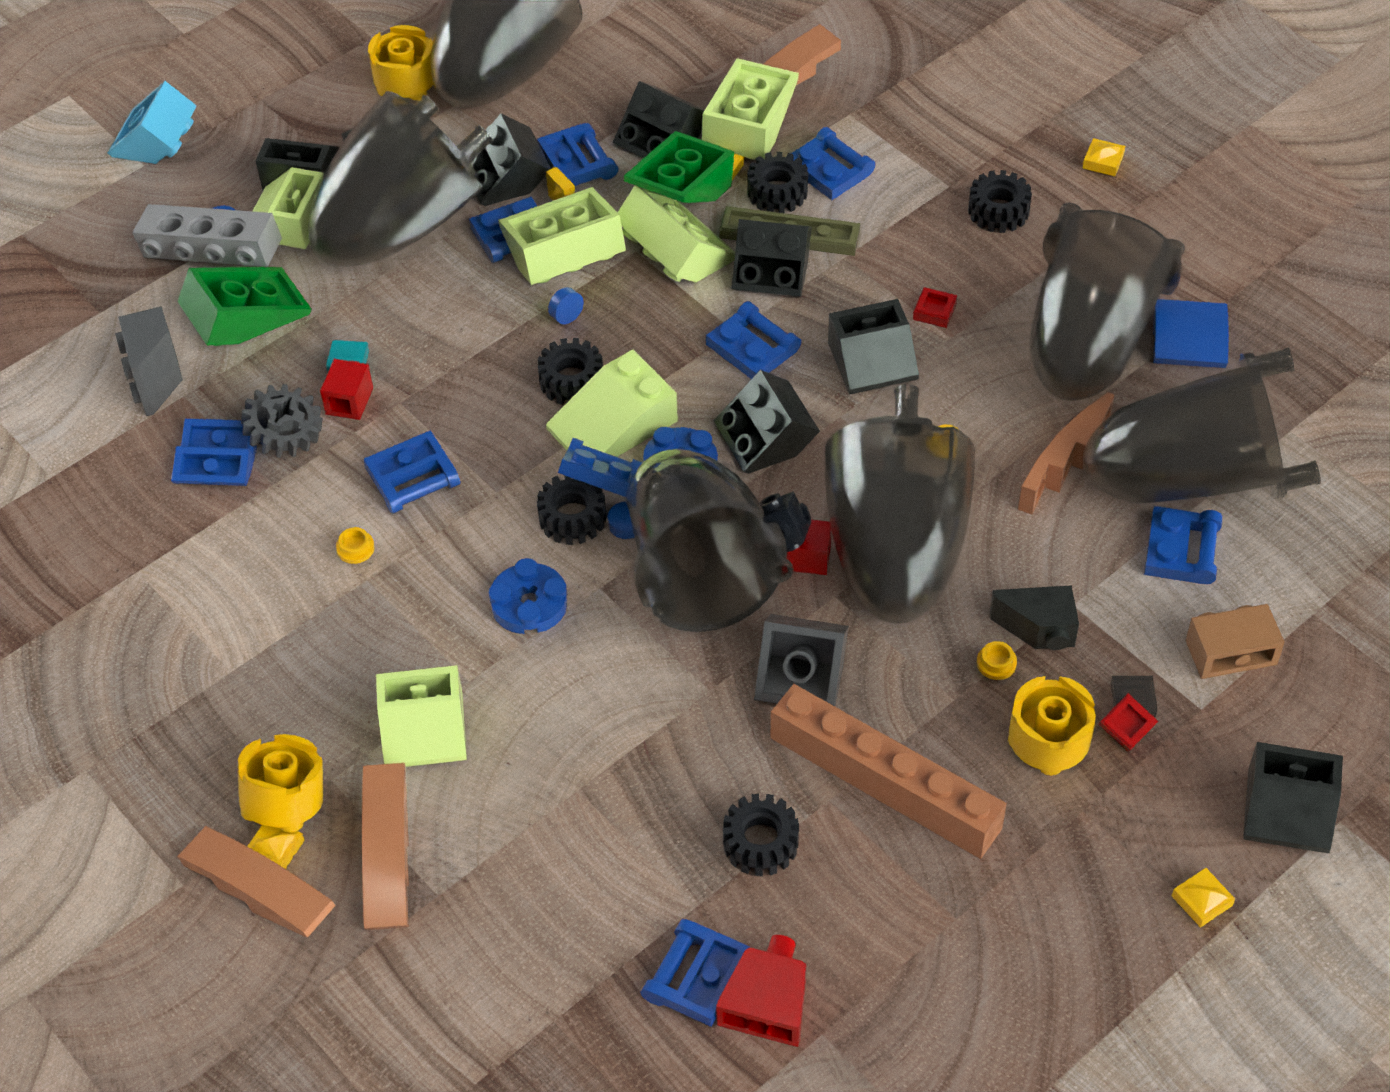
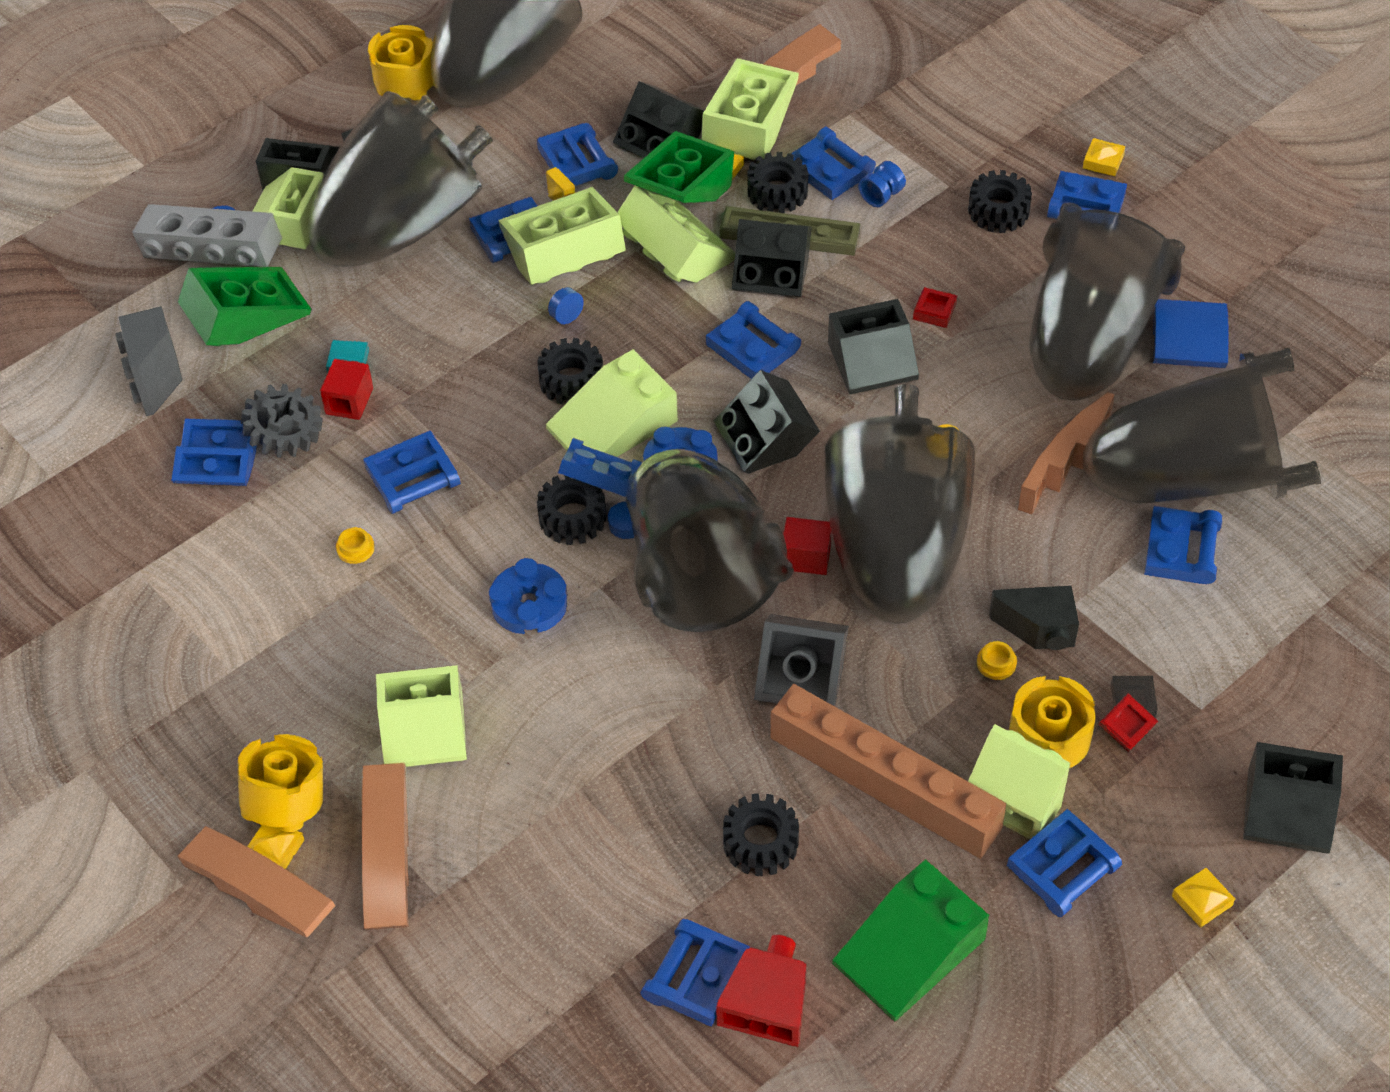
(154, 126): medium azure slope -> none
(509, 164): pearl dark grey slope -> none
(789, 515): black brick -> none
(879, 186): none -> blue wheel
(912, 940): none -> green slope
(1023, 777): none -> yellowish green slope
(1055, 851): none -> blue plate
(1087, 193): none -> blue plate
(1234, 640): medium nougat brick -> none

